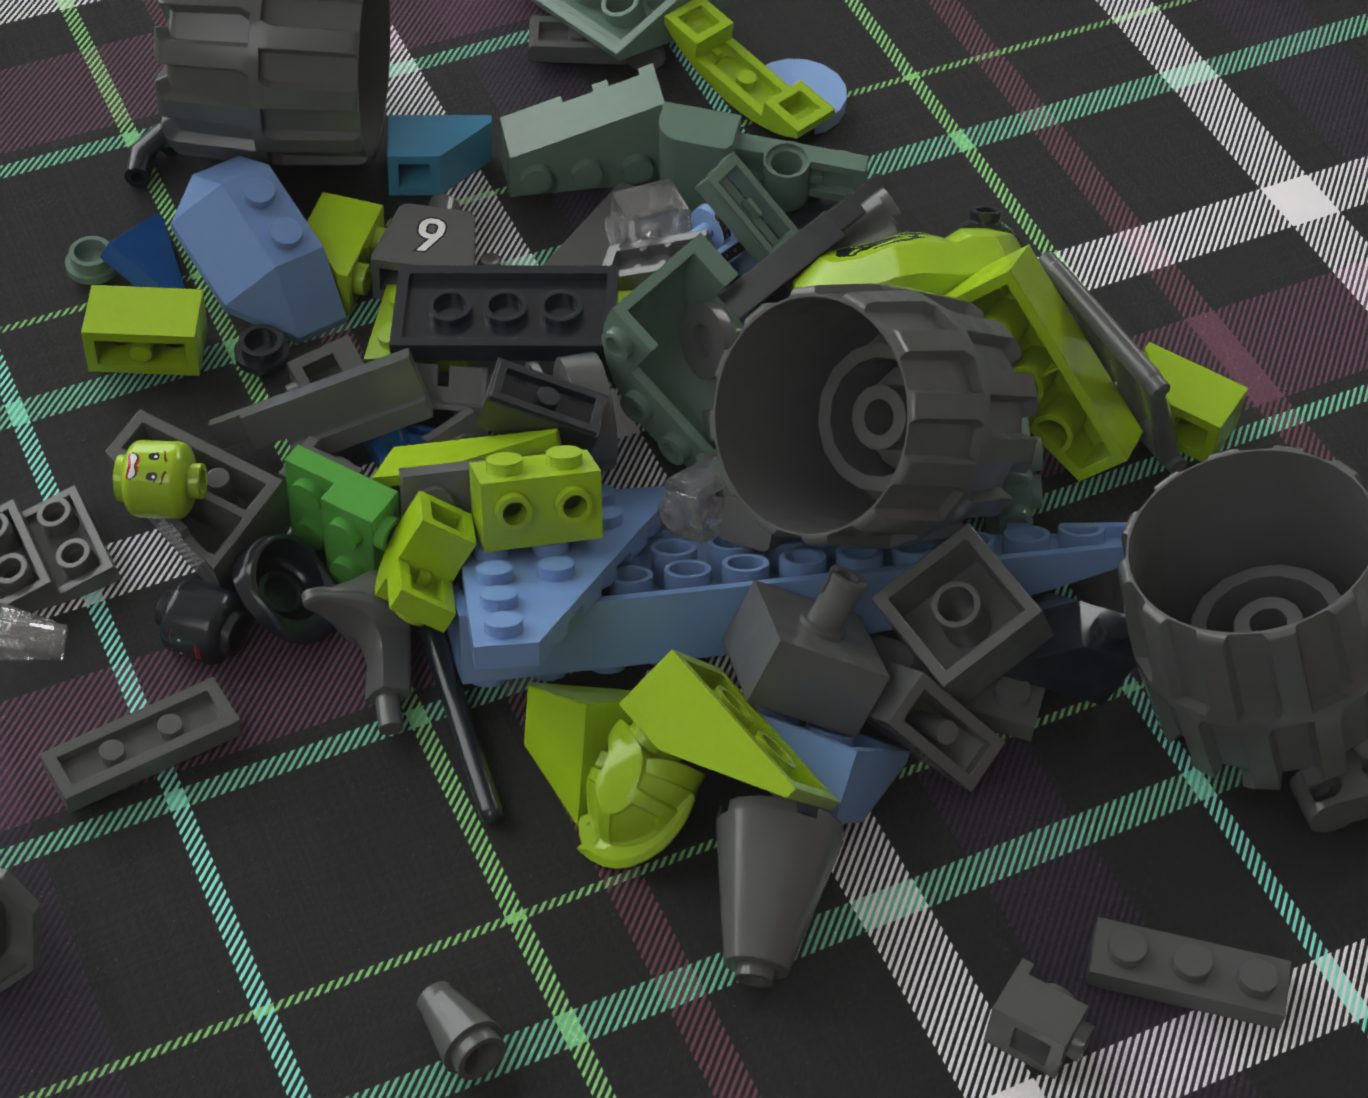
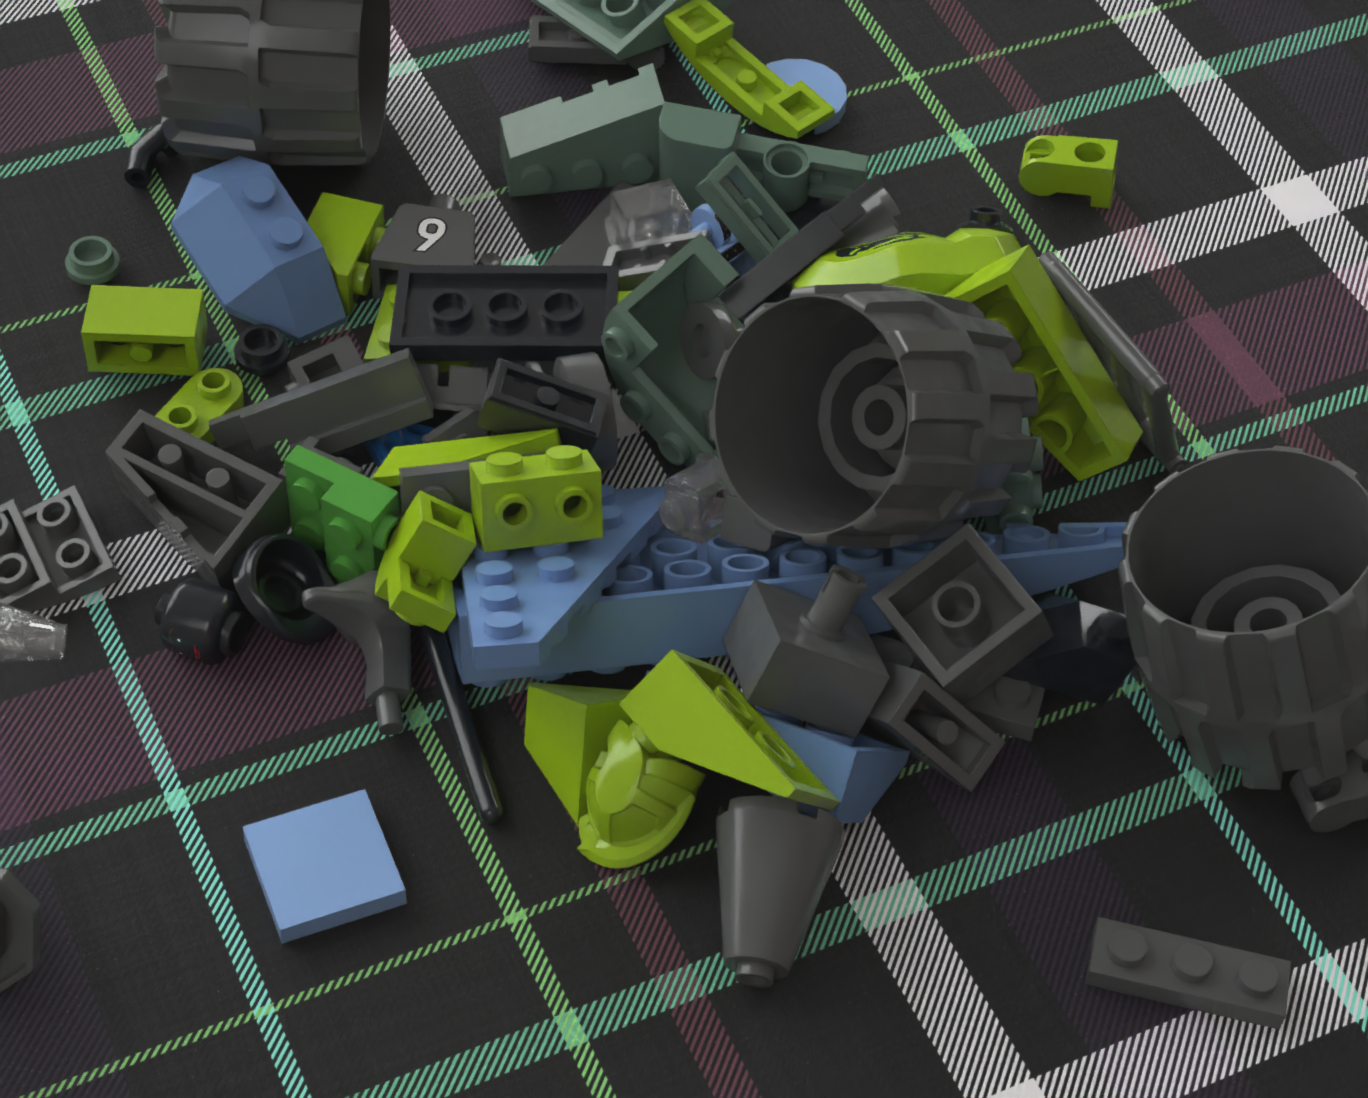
(141, 744): dark grey plate -> none
(145, 256): blue tile -> none
(159, 479): lime head -> none
(203, 398): none -> lime plate
(324, 865): none -> light blue tile
(435, 151): dark azure slope -> none
(461, 1031): dark grey cone -> none
(1038, 1022): dark grey brick -> none
(1070, 167): none -> lime leg
(1200, 402): lime slope -> none

